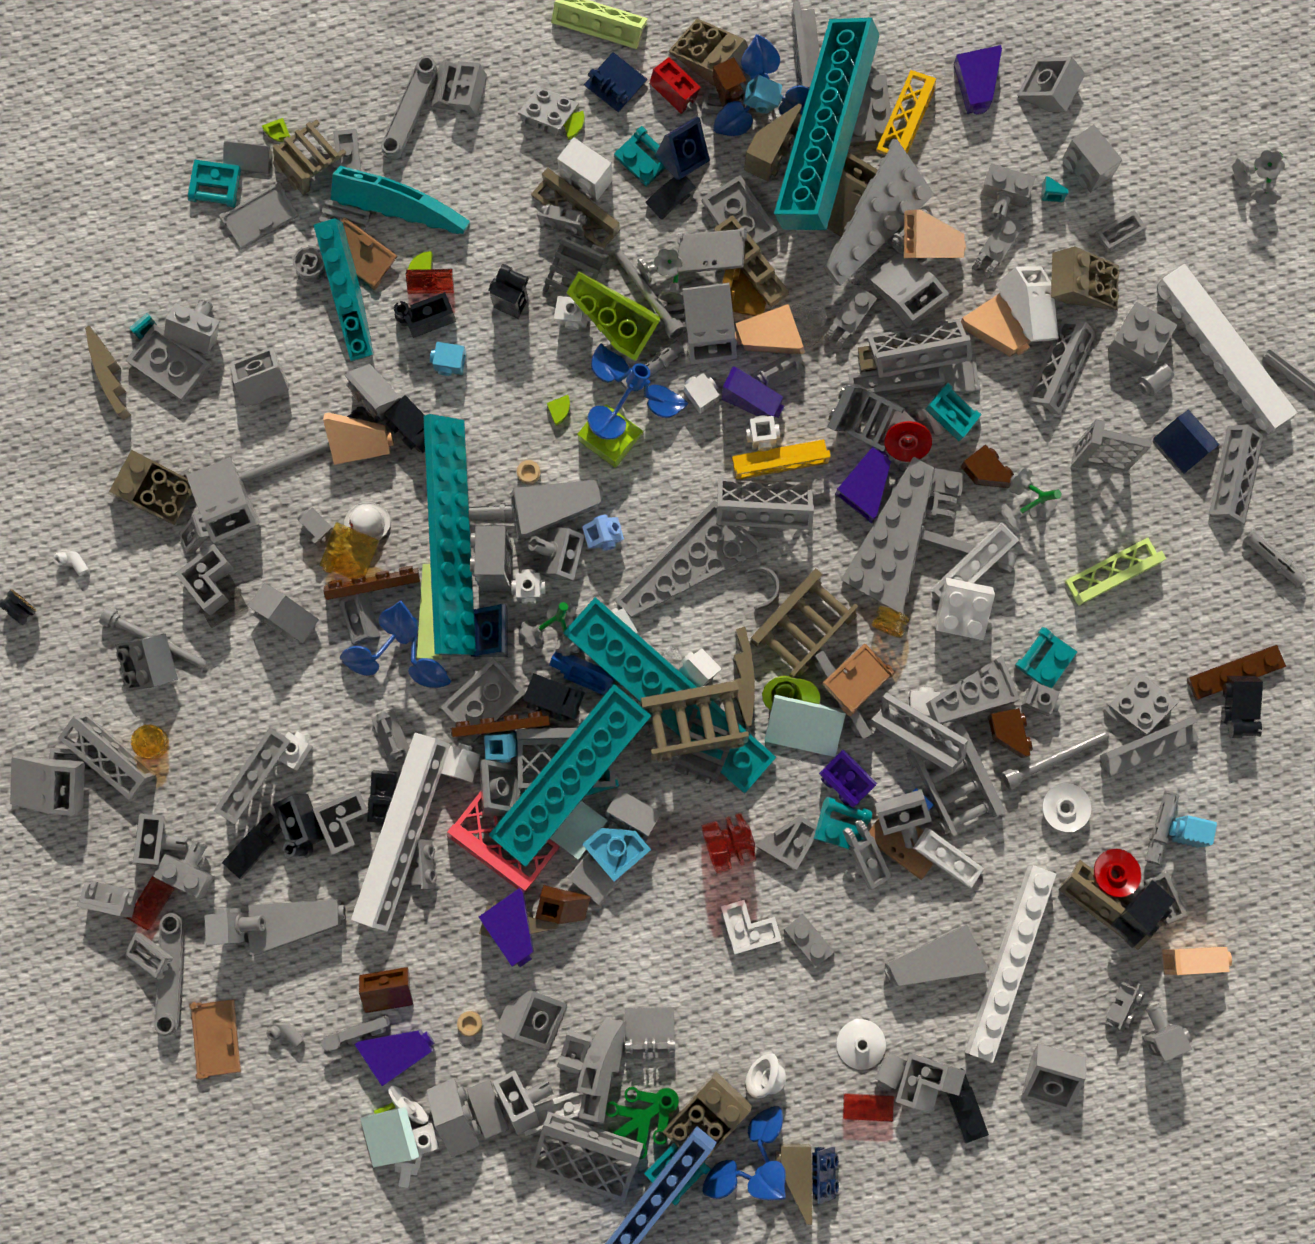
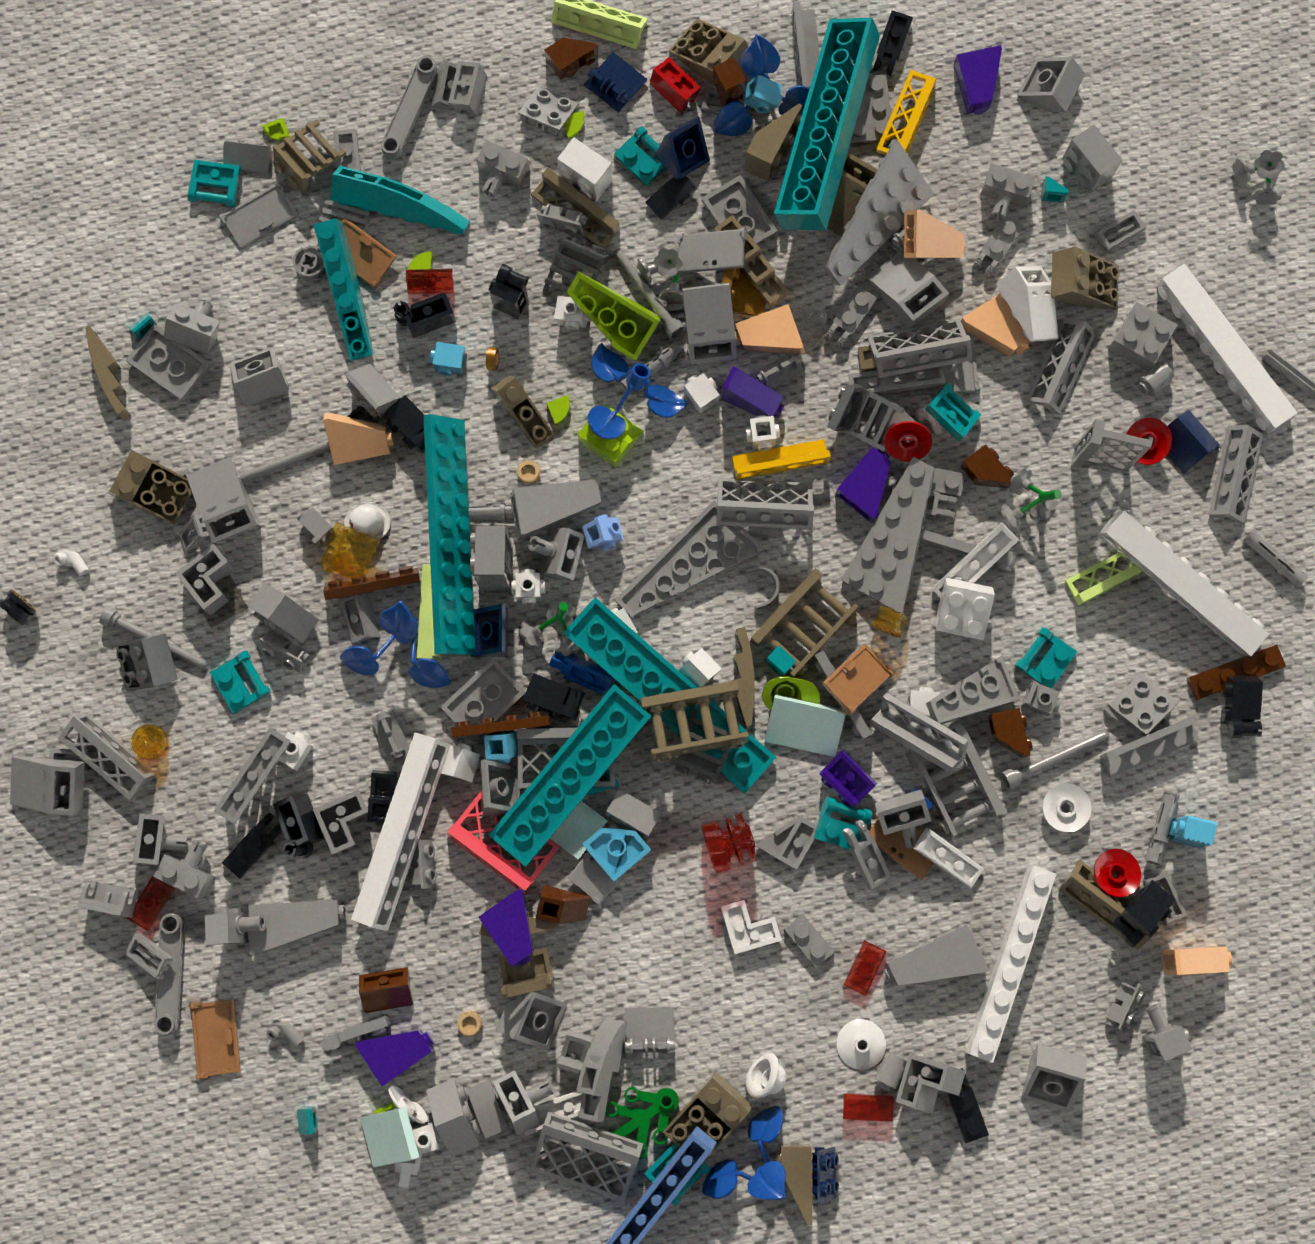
(233, 686): none -> teal plate
(273, 647): none -> light grey hinge
(307, 1121): none -> teal slope
(492, 358): none -> pearl gold tile
(501, 166): none -> light grey brick
(522, 410): none -> dark tan slope
(530, 977): none -> dark tan plate
(569, 55): none -> reddish brown slope
(780, 661): none -> teal slope
(864, 968): none -> clear red plate
(893, 40): none -> black hinge
(1162, 435): none -> red dish
(1184, 583): none -> white brick

